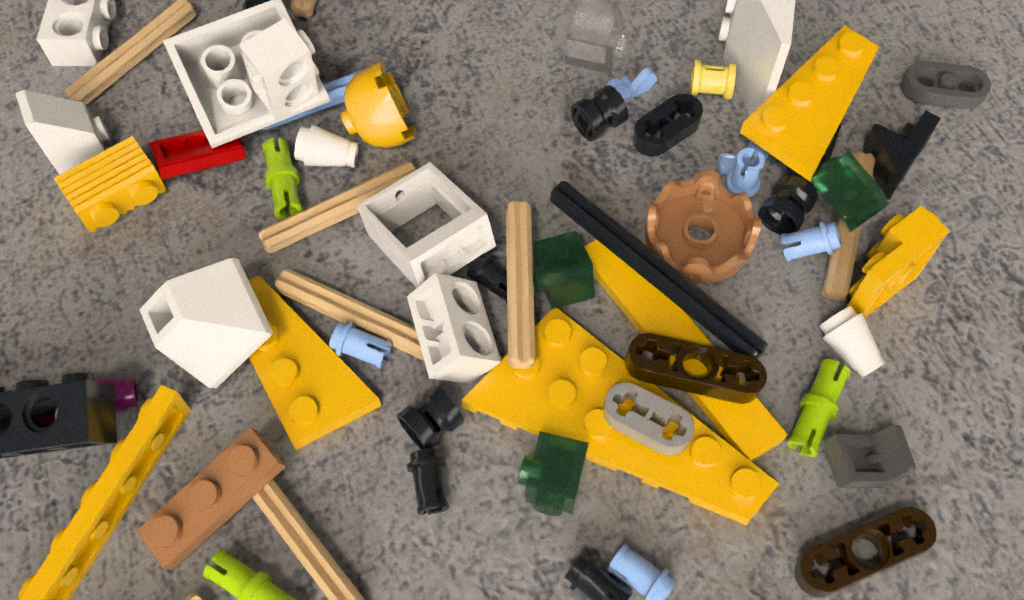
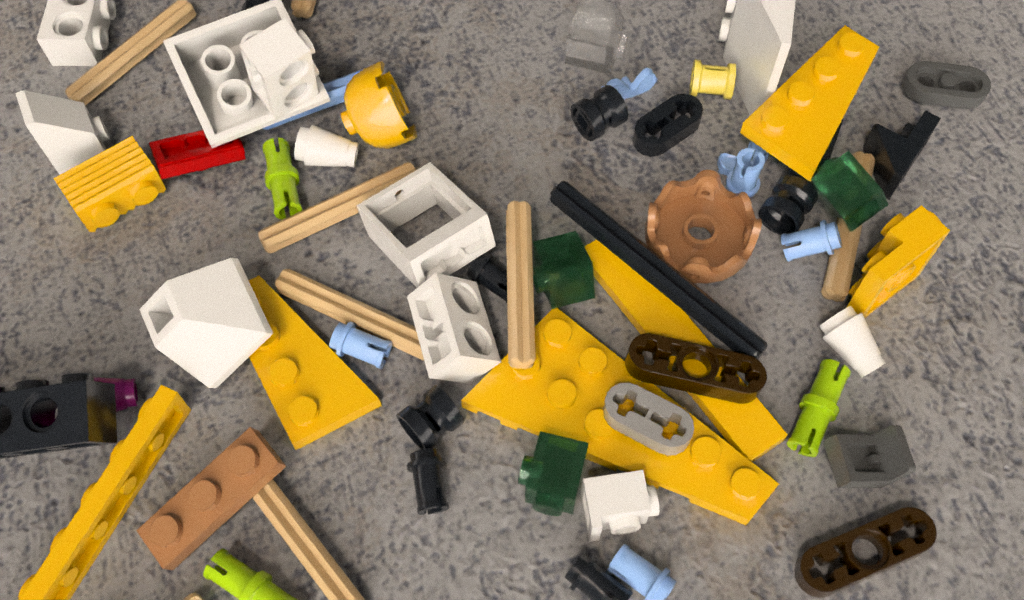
(617, 503): none -> white brick

